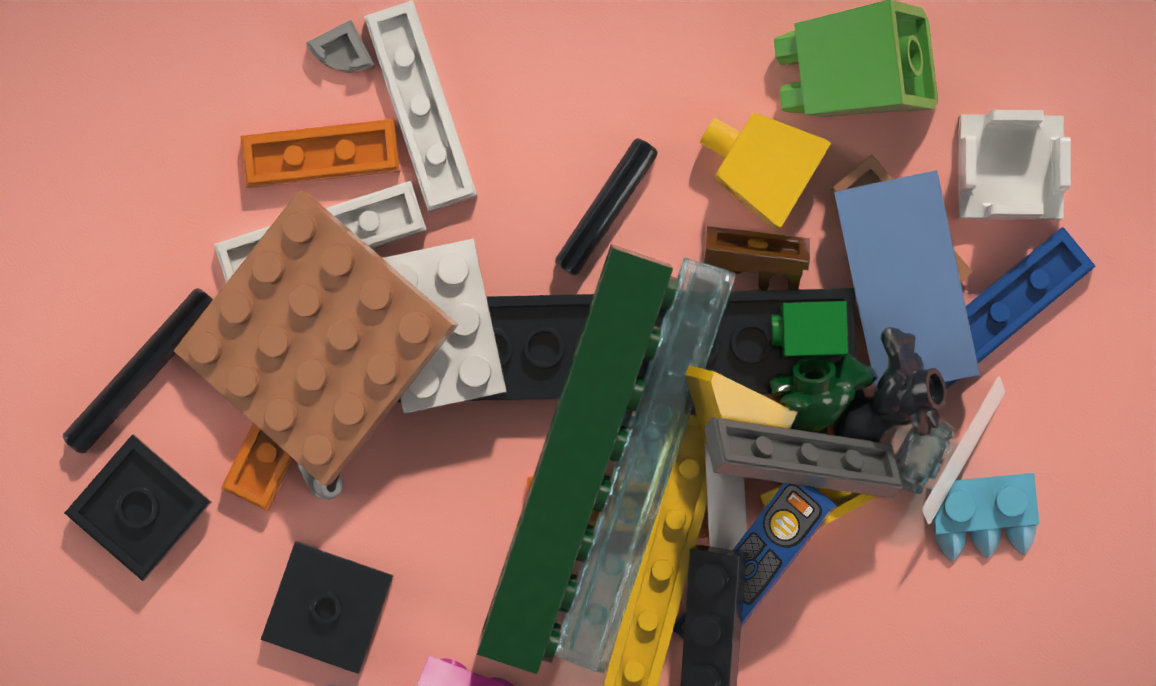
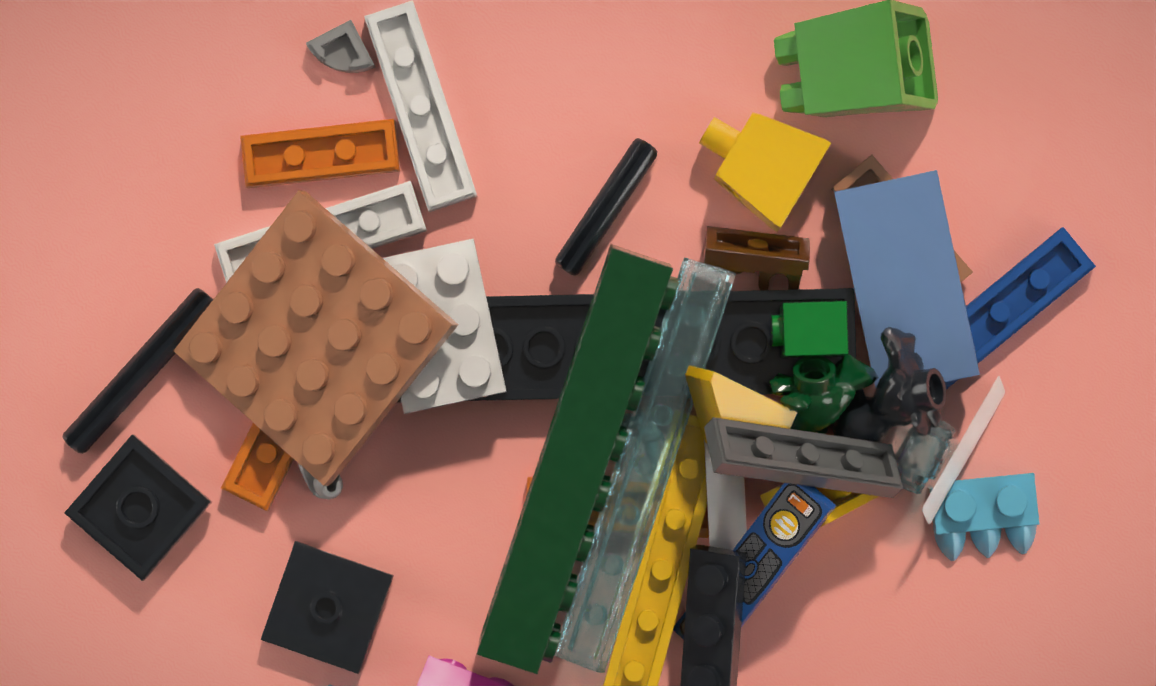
(1012, 165): white panel -> none

